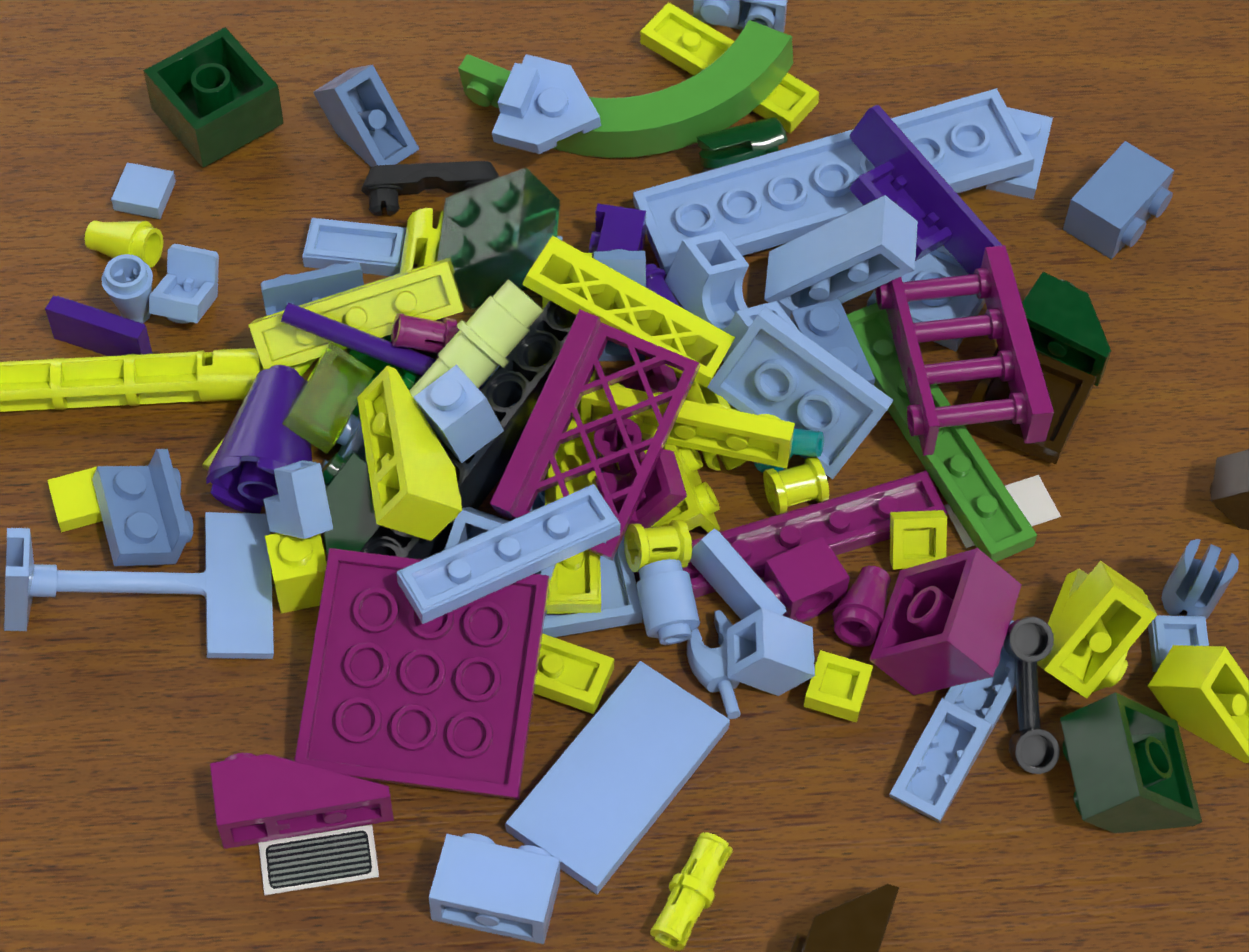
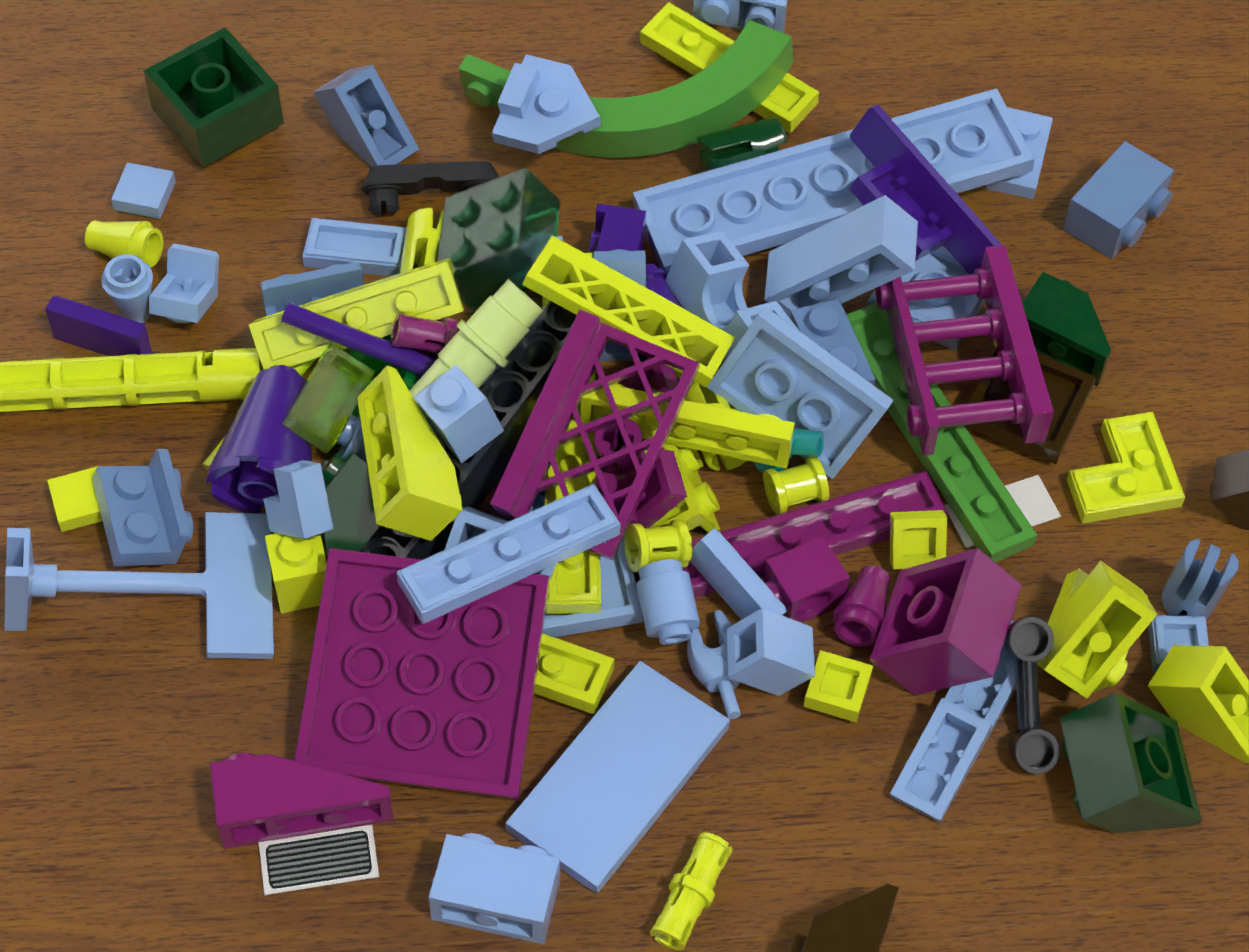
(1137, 479): none -> neon yellow tile

